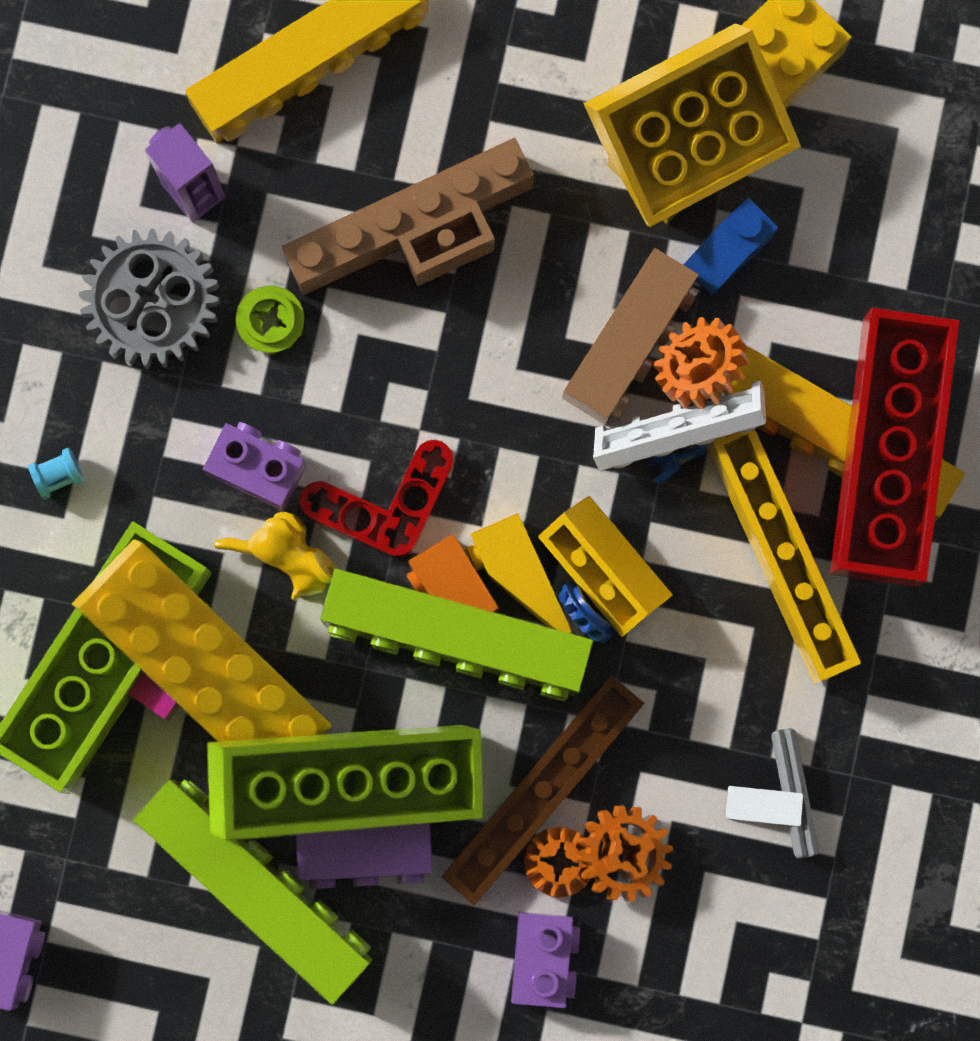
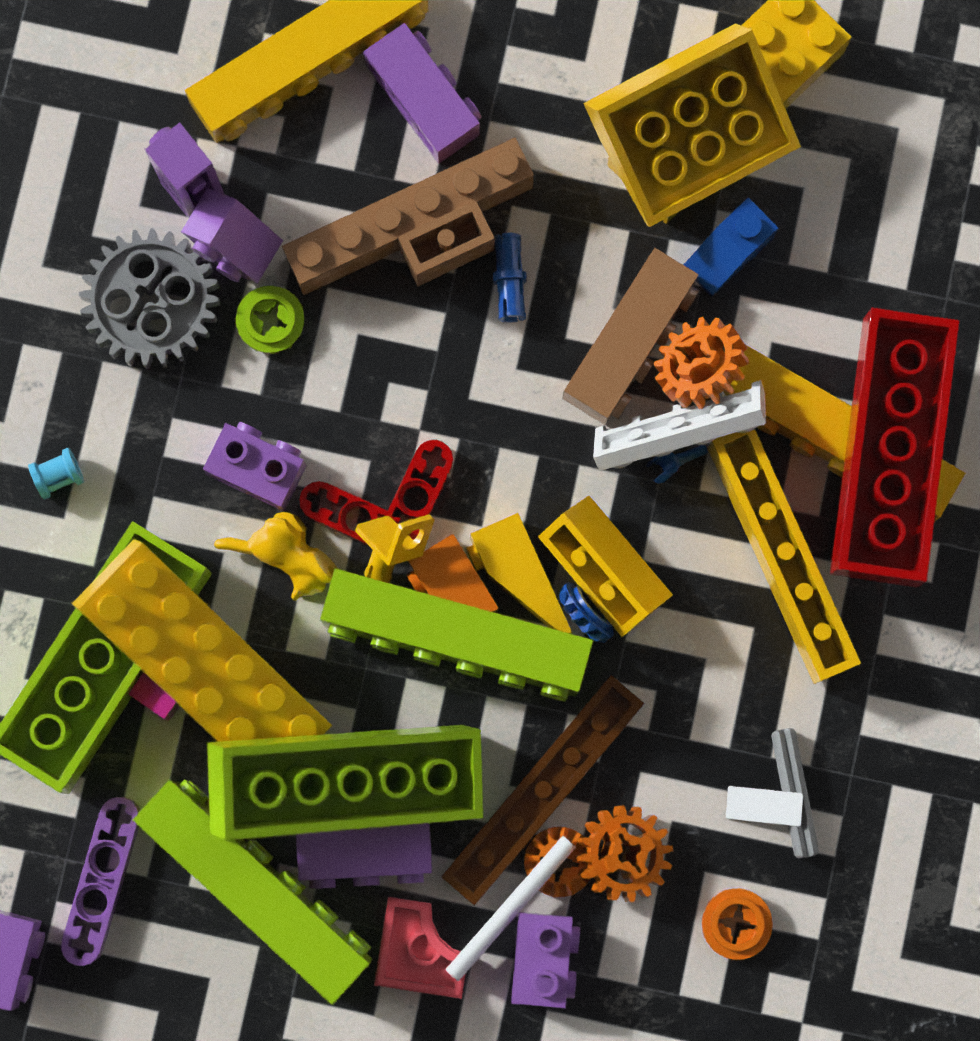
(107, 882): none -> medium lavender beam
(231, 236): none -> medium lavender brick
(392, 543): none -> yellow bracket
(414, 953): none -> coral tile
(423, 92): none -> medium lavender brick
(509, 277): none -> blue pin
(510, 908): none -> white bar
(748, 941): none -> orange gear

